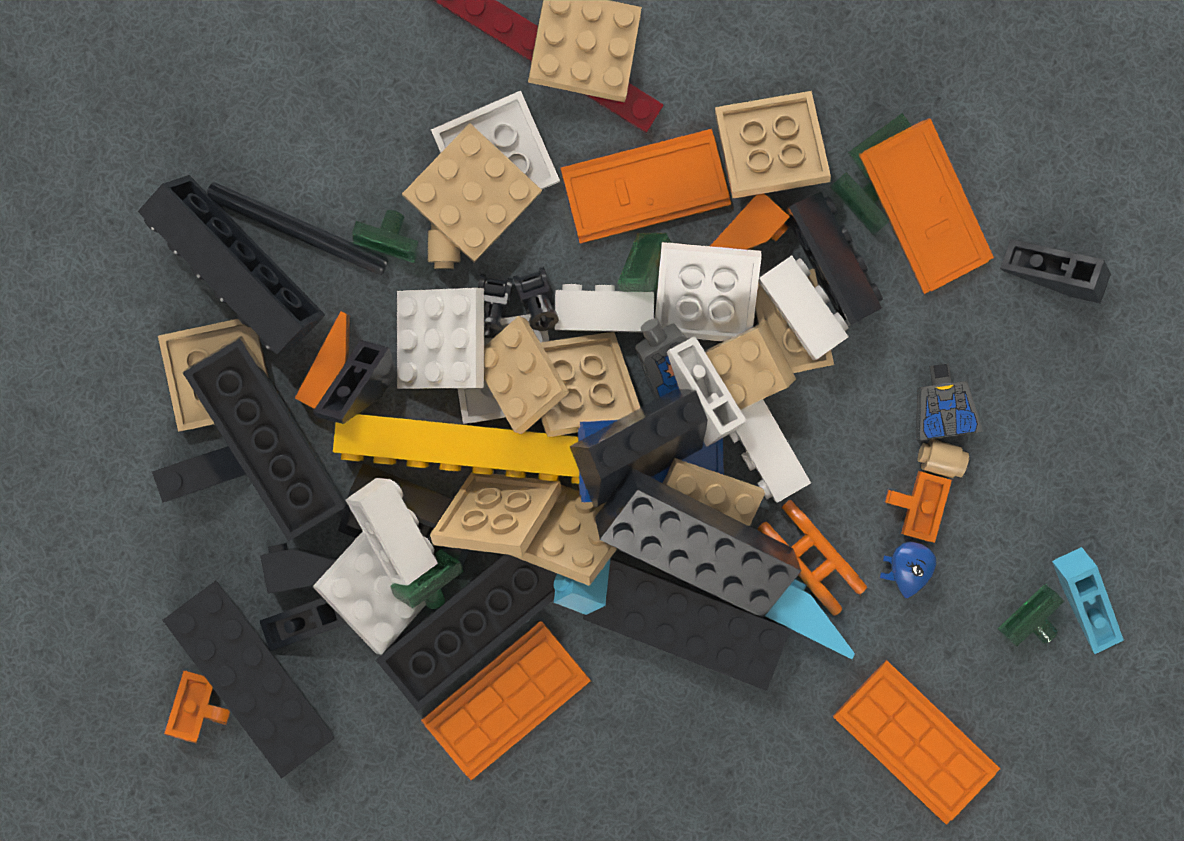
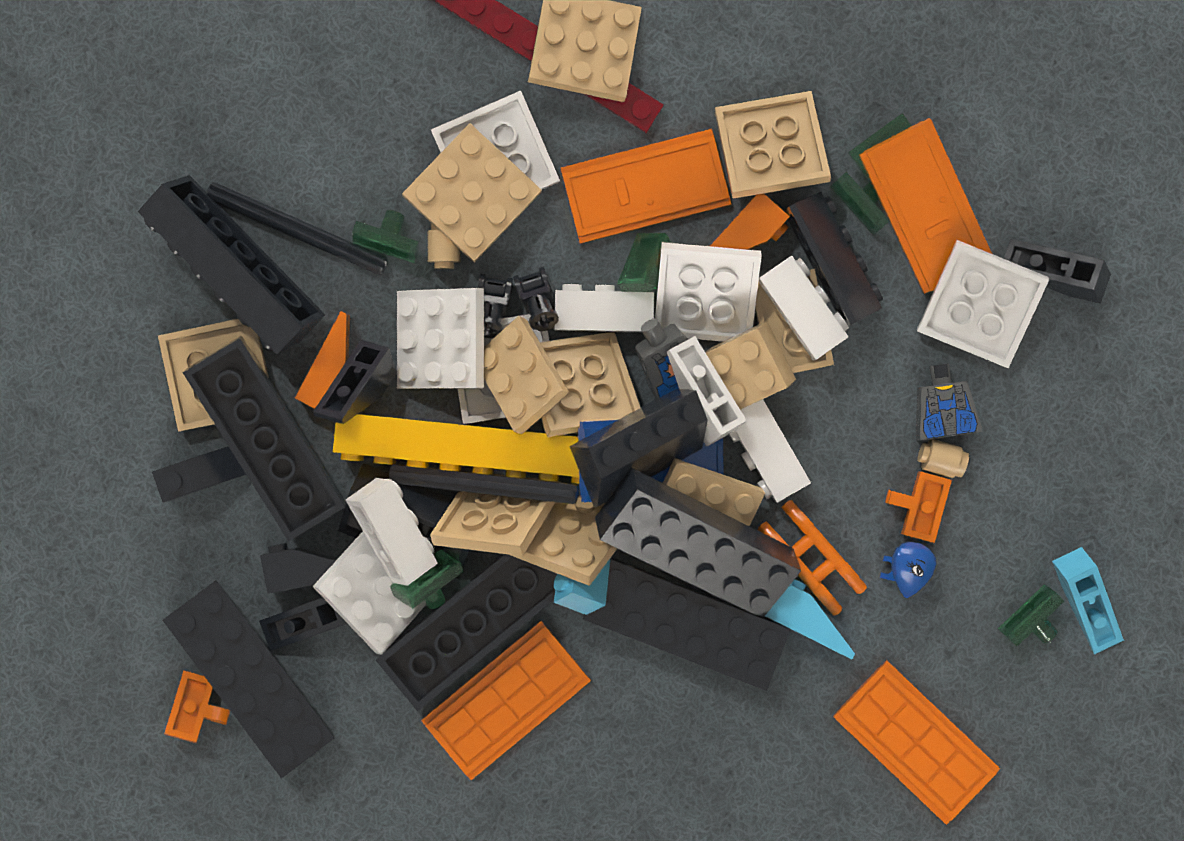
(484, 484): none -> black axle
(982, 304): none -> white plate

